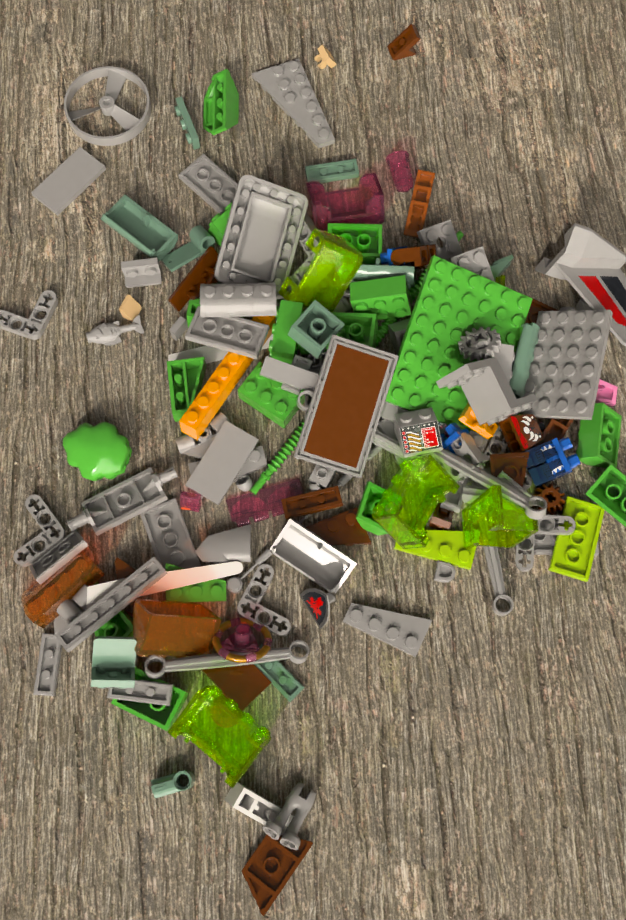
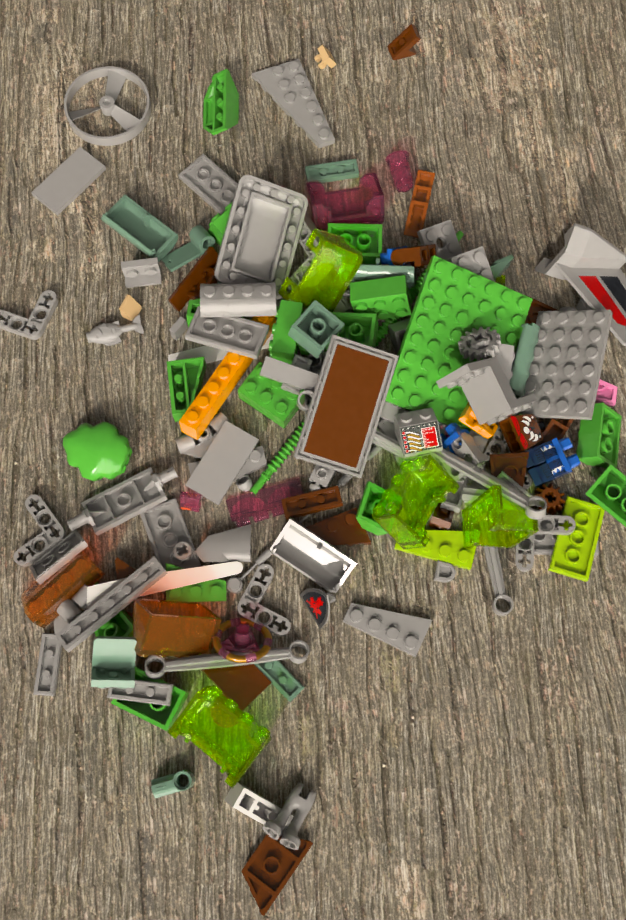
(181, 545): none -> light grey bush
(186, 123): sand green plate -> none

